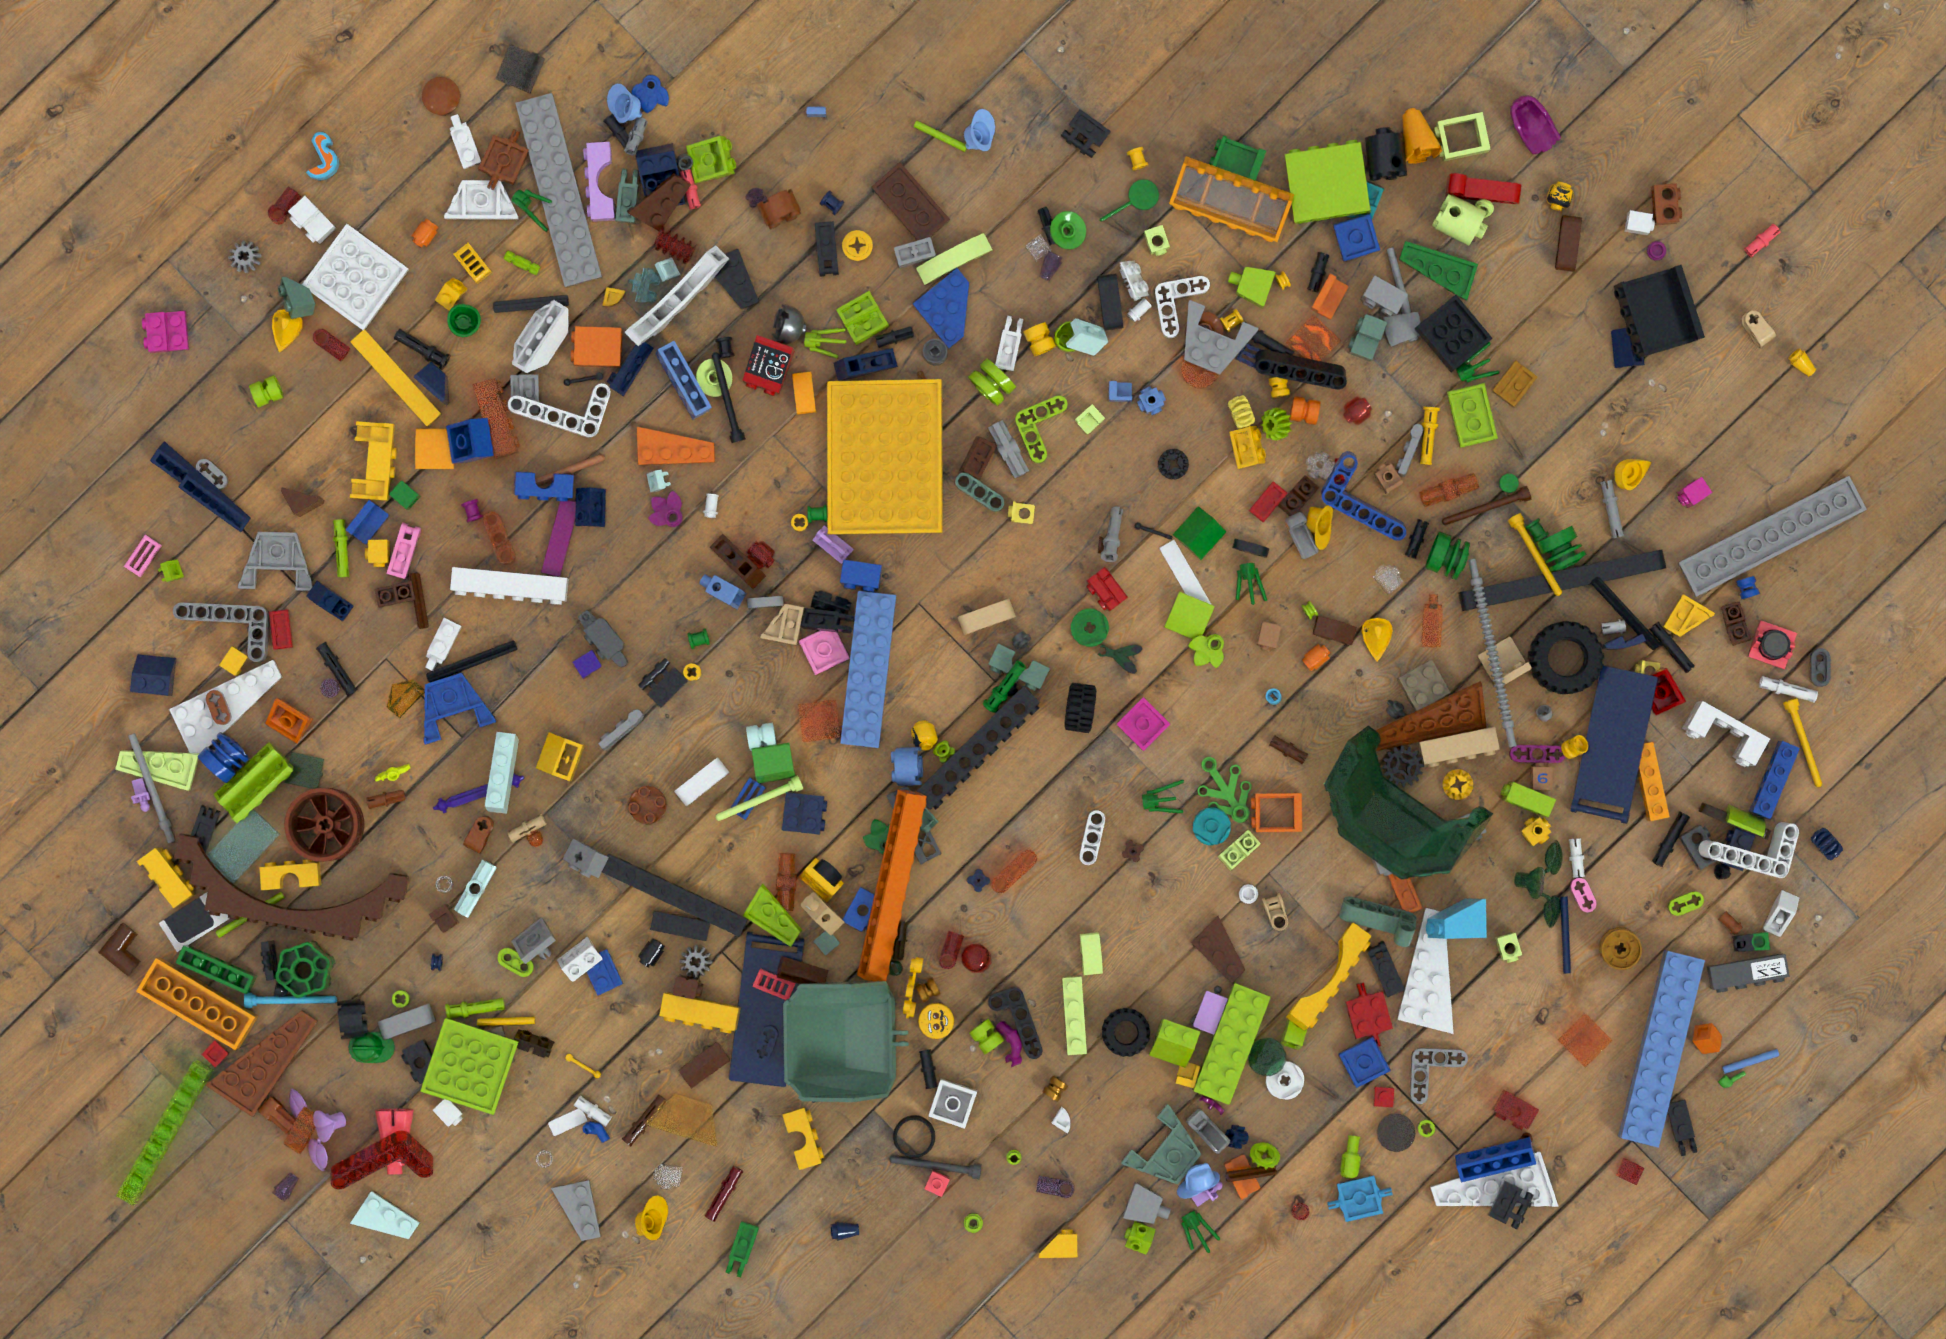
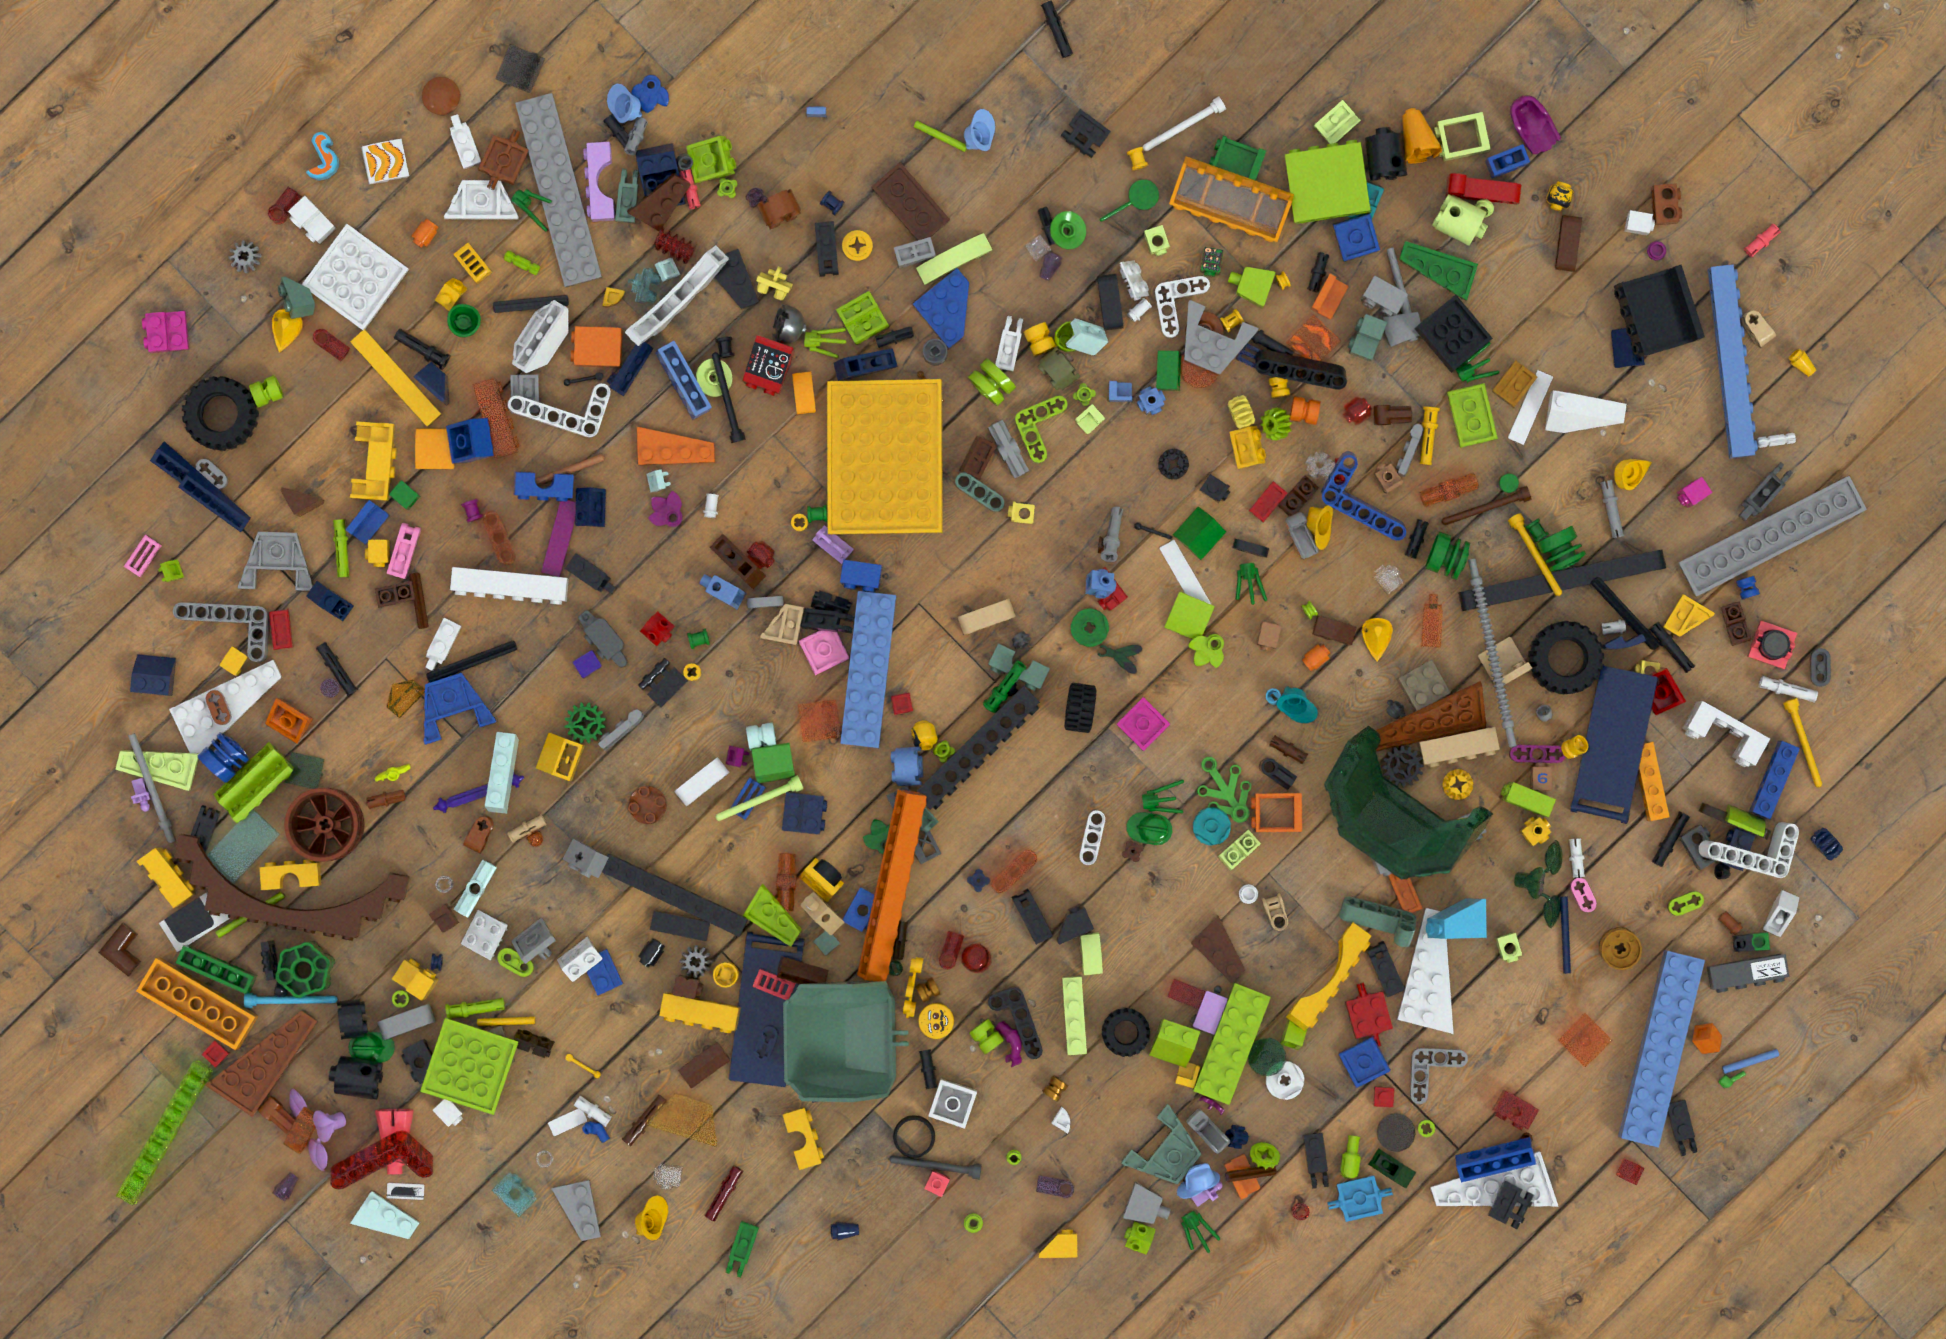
(199, 398): none -> black tyre
(356, 1077): none -> black cylinder
(385, 161): none -> slope
(405, 1191): none -> sticker
(415, 979): none -> yellow brick
(484, 934): none -> white hinge
(503, 1191): none -> clear light blue brick
(584, 714): none -> green gear
(589, 574): none -> black hinge
(657, 629): none -> red brick
(722, 188): none -> lime plate
(726, 974): none -> yellow wheel
(735, 756): none -> magenta tile
(766, 281): none -> light yellow hips
(901, 703): none -> red tile
(1032, 917): none -> black plate
(1055, 25): none -> black pin
(1058, 368): none -> olive brick
(1074, 924): none -> black slope
(1084, 389): none -> lime plate
(1100, 583): none -> medium blue brick
(1149, 828): none -> green piece
(1169, 370): none -> green hinge
(1186, 994): none -> clear red plate
(1211, 261): none -> brick
(1215, 489): none -> black bracket
(1216, 106): none -> white piece
(1278, 774): none -> black piece
(1296, 705): none -> teal piece
(1316, 1157): none -> black hinge
(1337, 122): none -> yellowish green plate
(1392, 1168): none -> dark green slope
(1396, 414): none -> reddish brown piece
(1507, 161): none -> blue brick
(1530, 407): none -> white sticker
(1577, 412): none -> white wedge
(1731, 361): none -> medium blue brick
(1764, 492): none -> dark grey hinge
(1776, 440): none -> white axle

